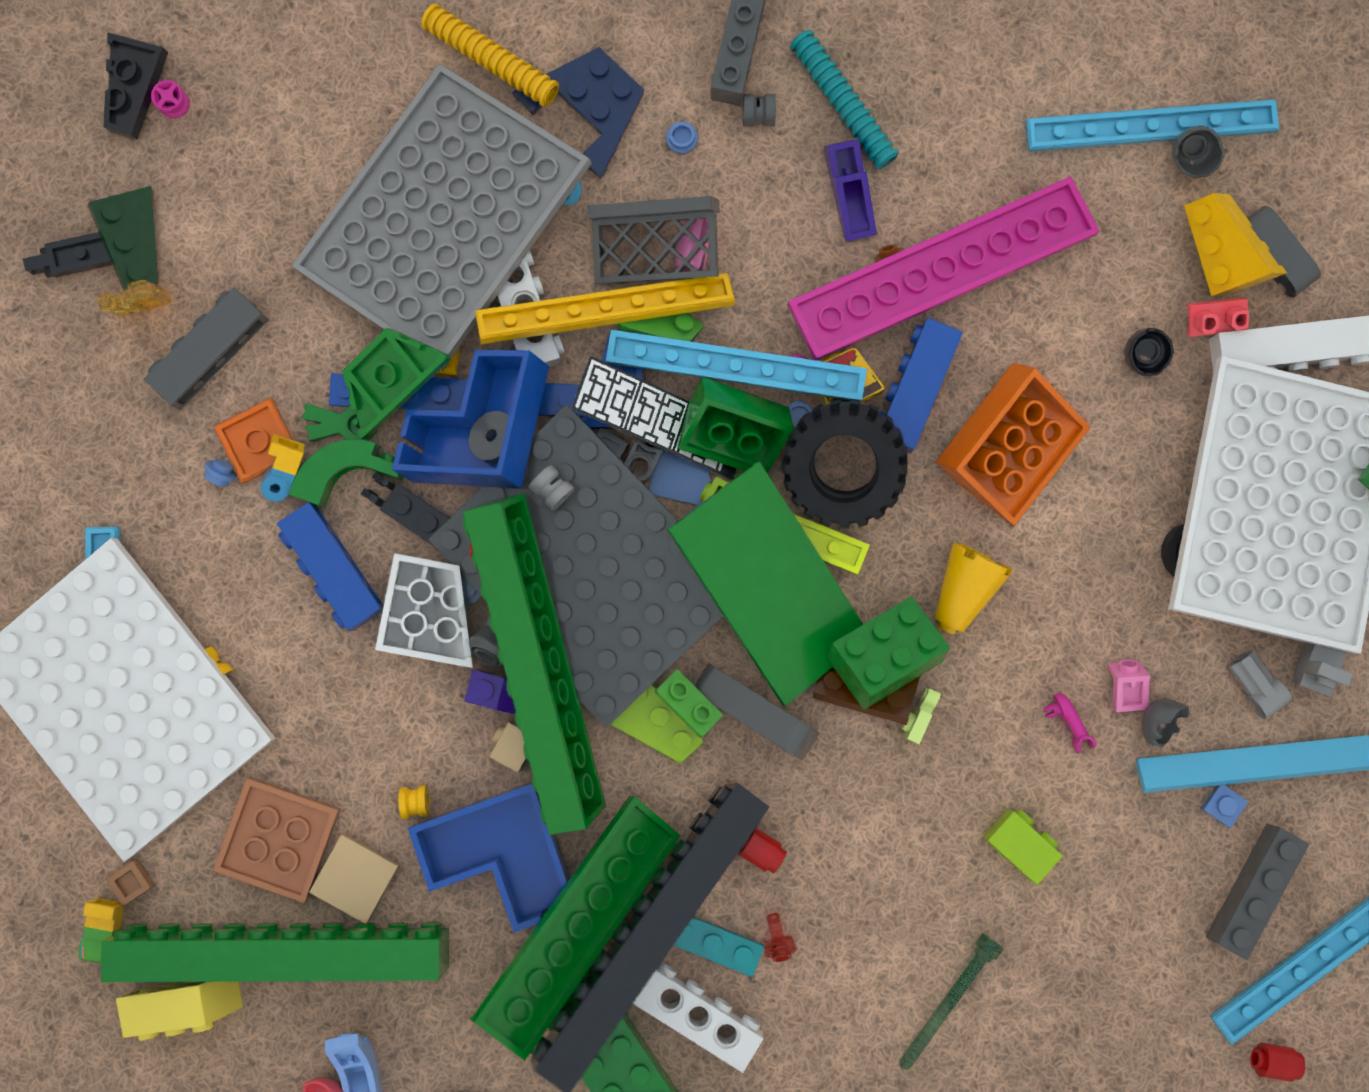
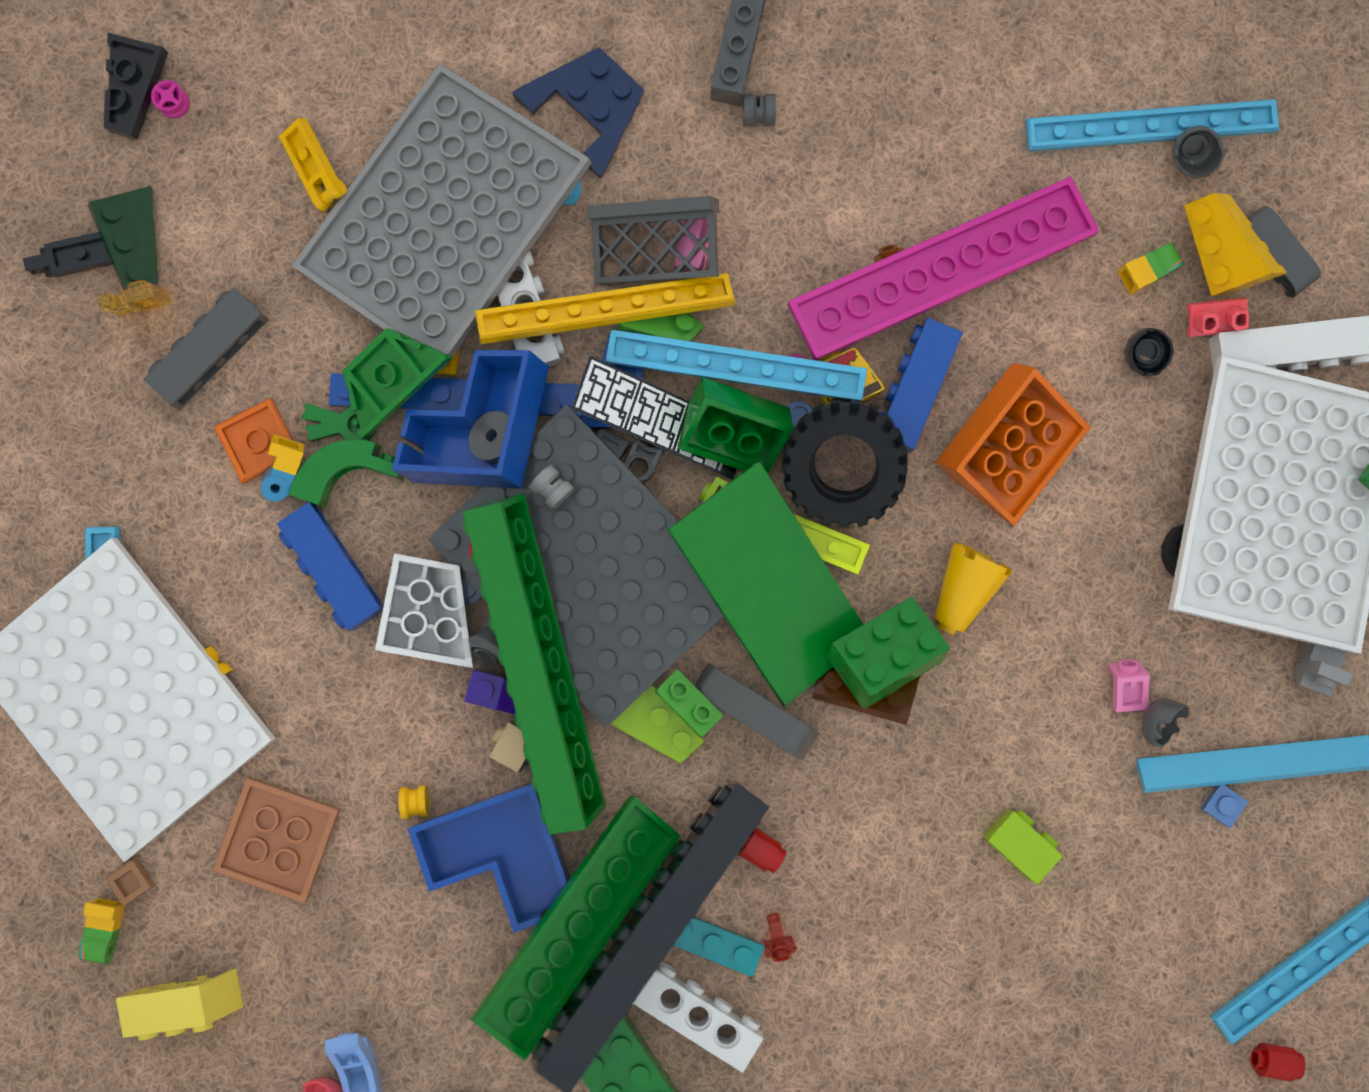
(219, 472): medium blue plate -> none
(275, 953): green brick -> none
(312, 164): none -> yellow plate
(354, 878): tan tile -> none
(407, 509): black hinge -> none
(489, 55): yellow piece -> none
(679, 479): medium blue piece -> none
(681, 137): medium blue plate -> none
(843, 99): teal piece -> none
(850, 189): dark purple slope -> none
(920, 718): yellowish green plate -> none
(985, 952): clear green piece -> none
(1063, 707): dark pink piece -> none
(1150, 268): none -> leg
(1257, 890): dark grey brick -> none
(1263, 690): light grey piece -> none

